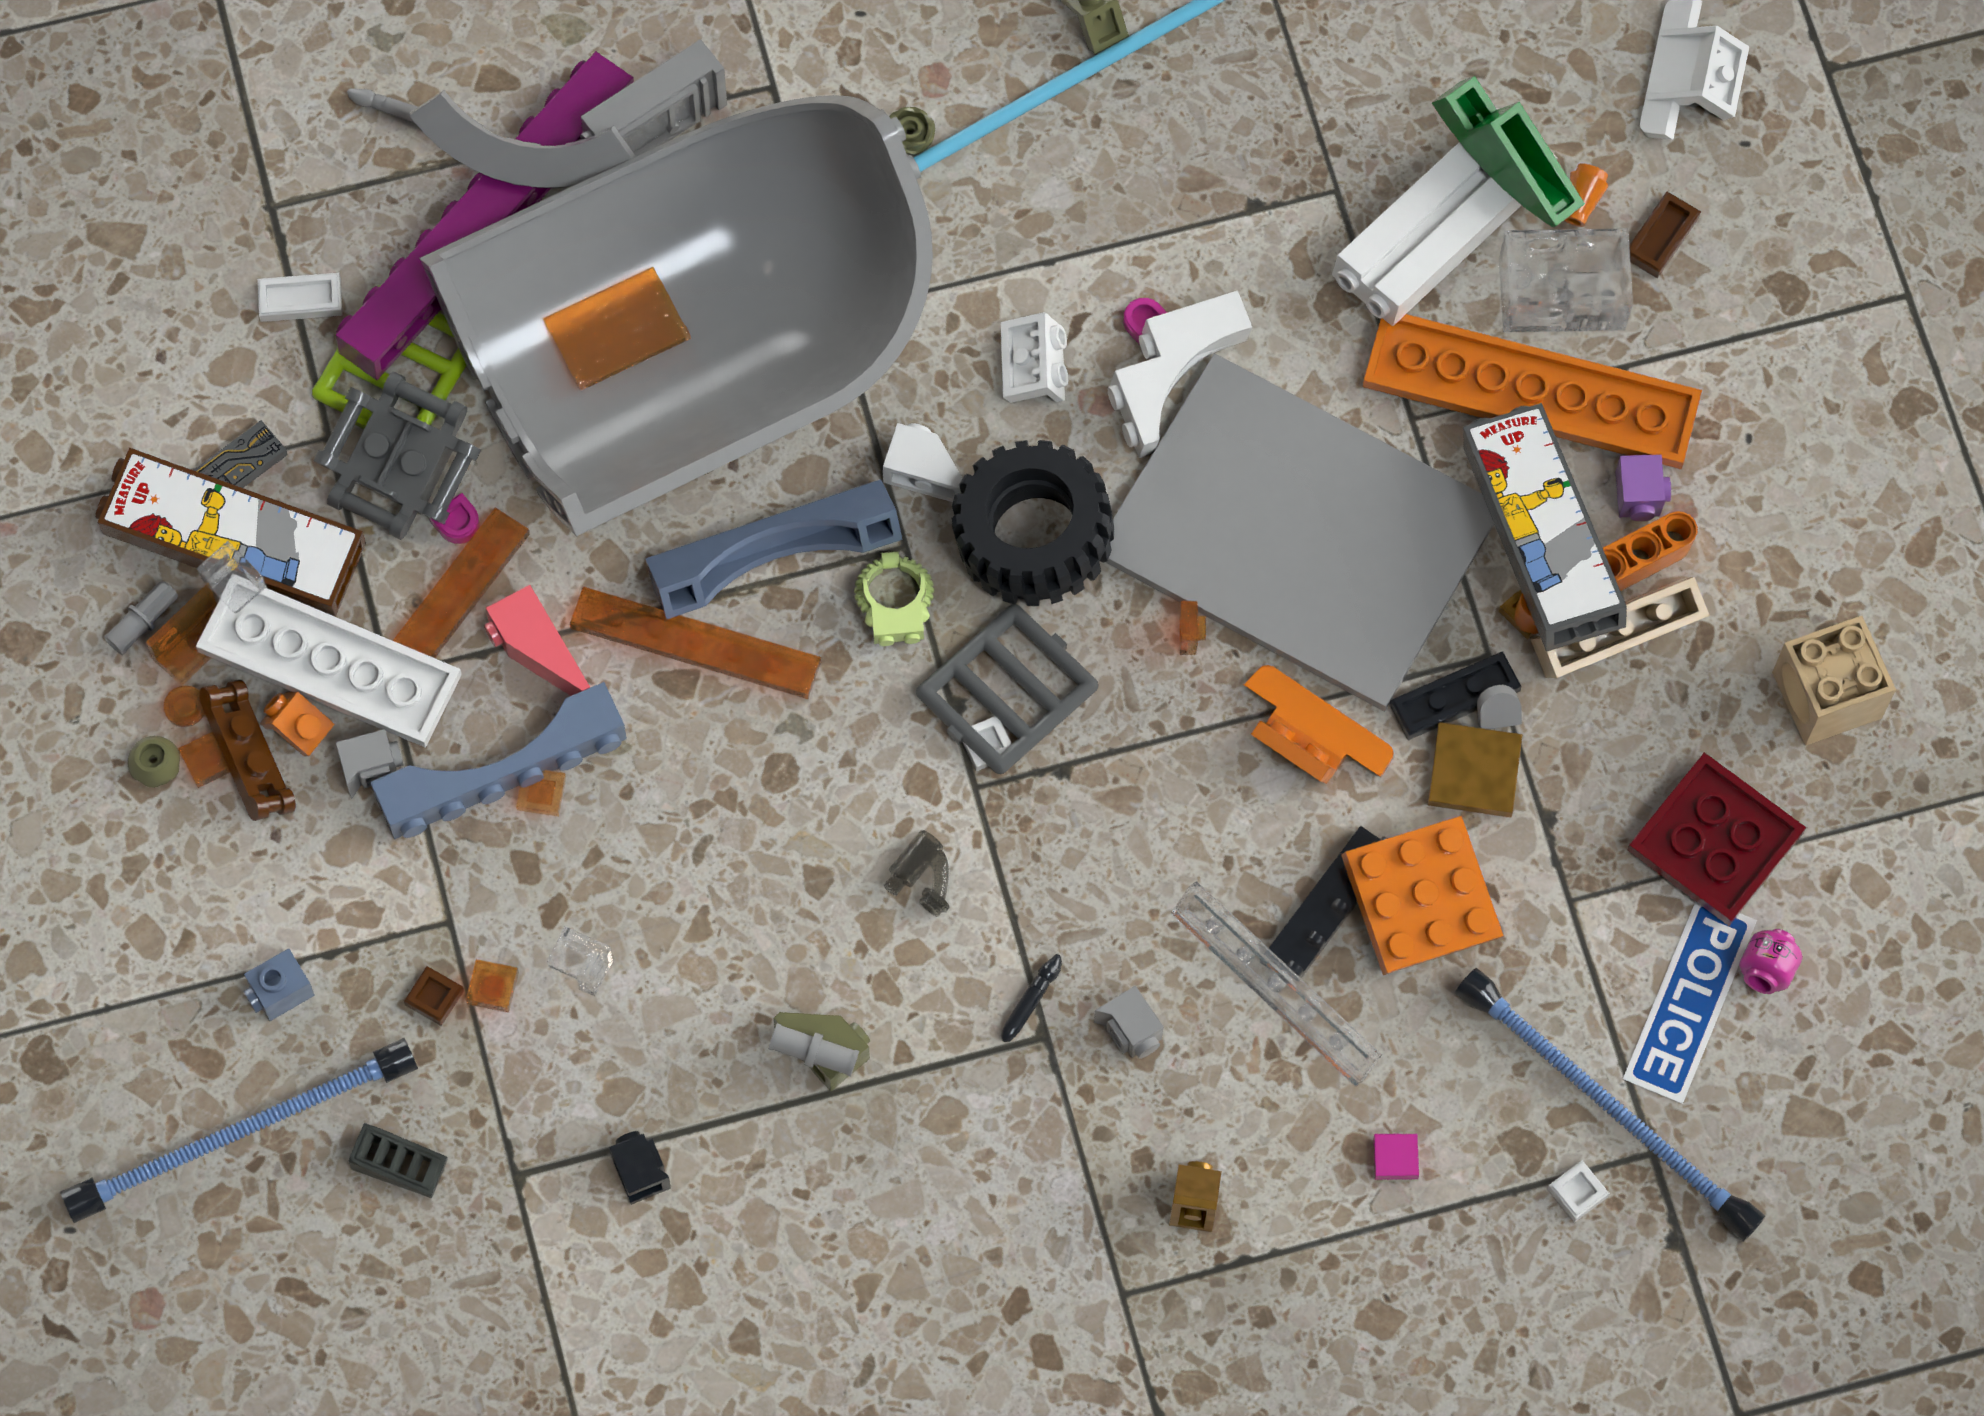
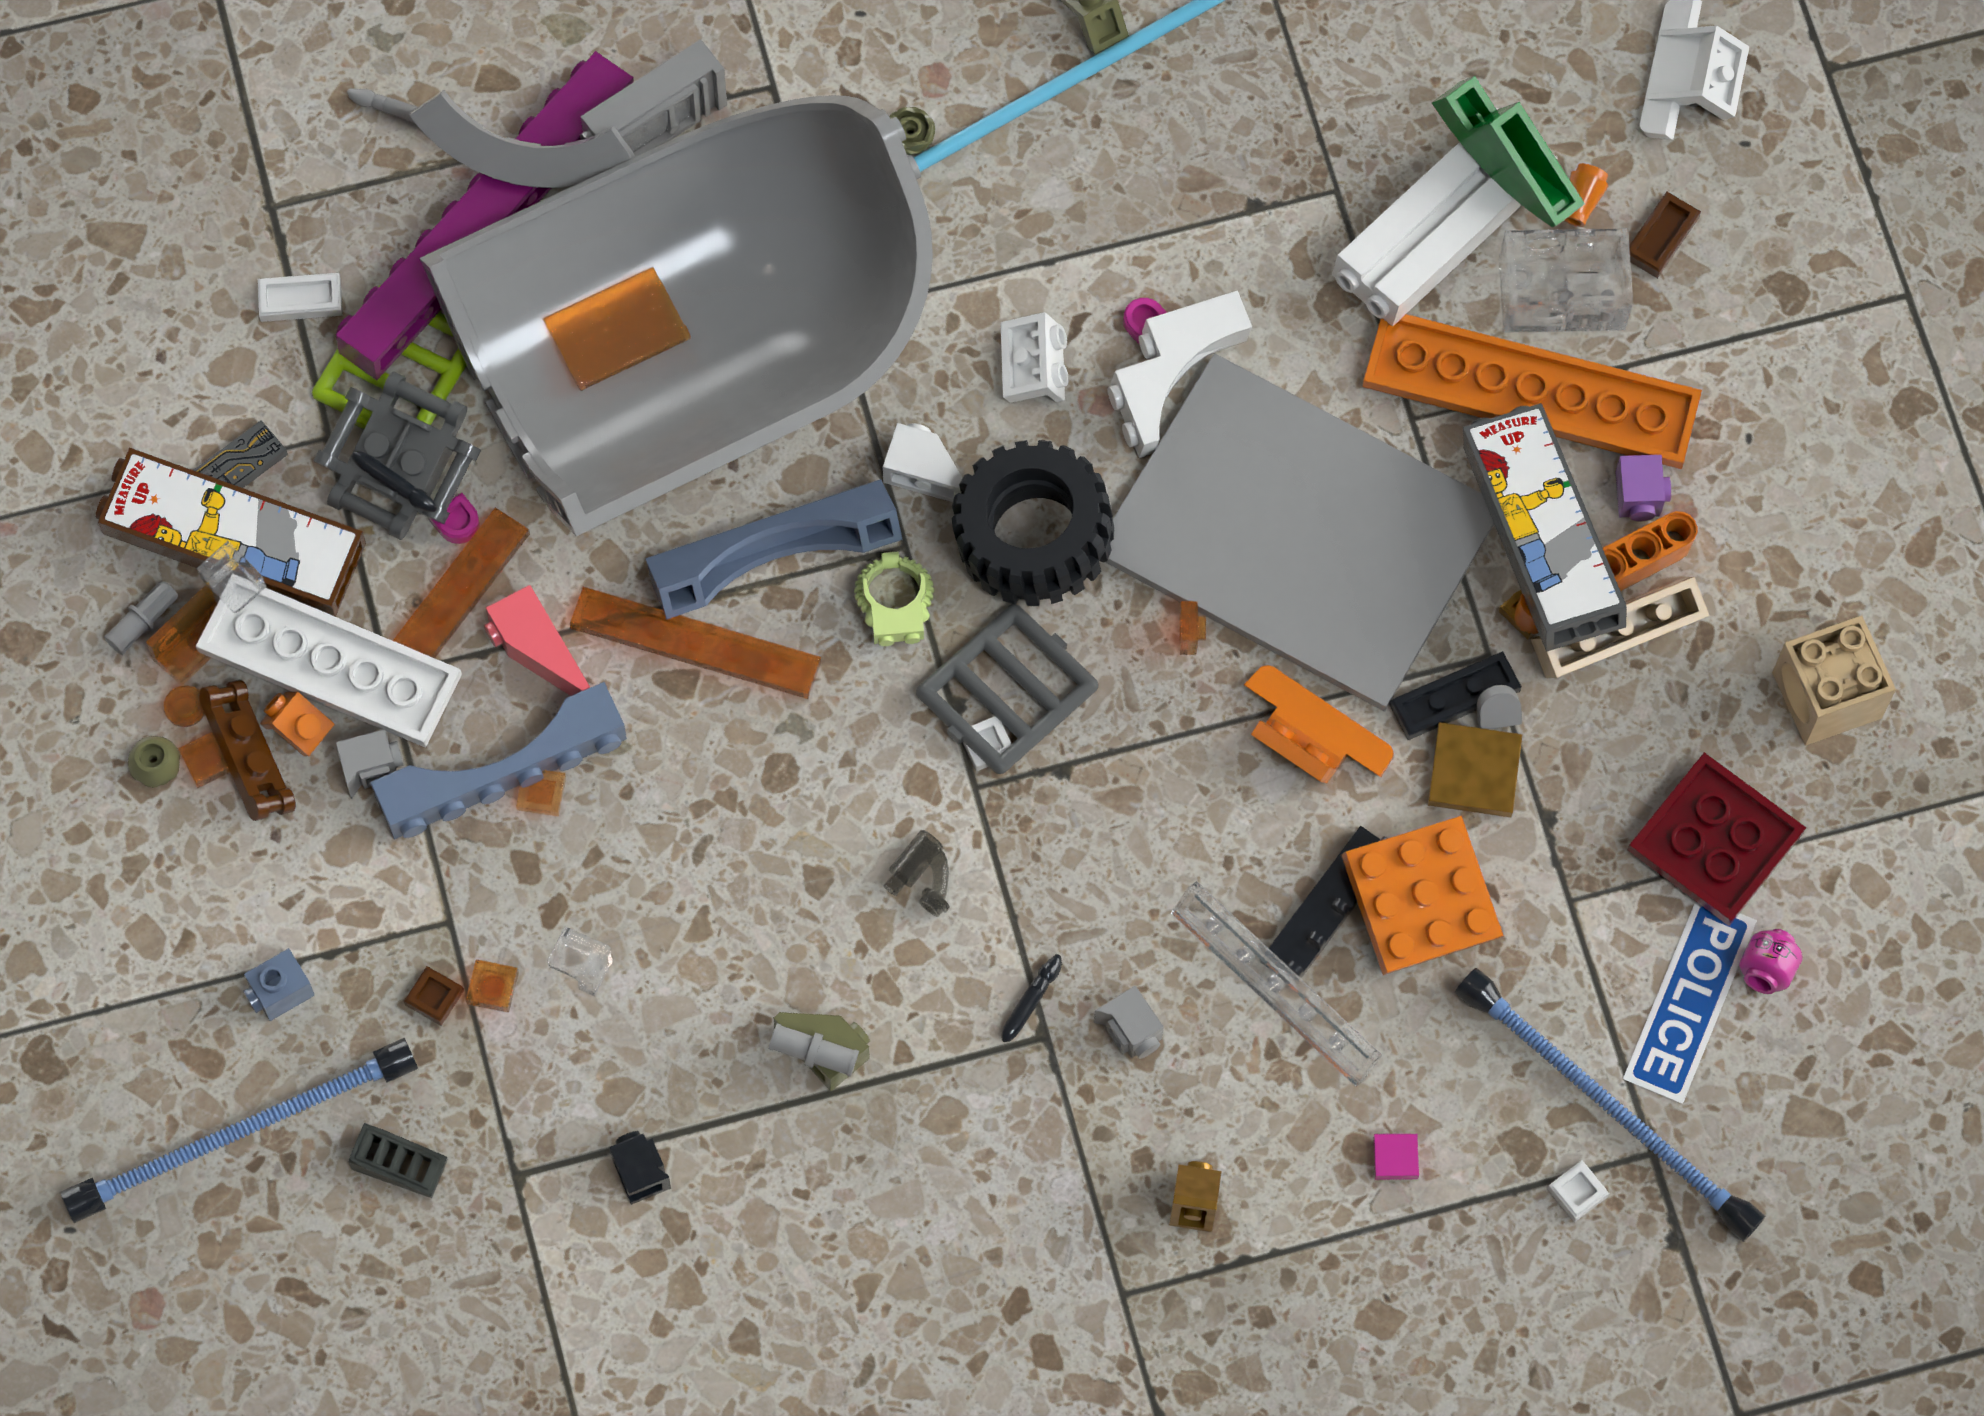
(416, 497): none -> black piece

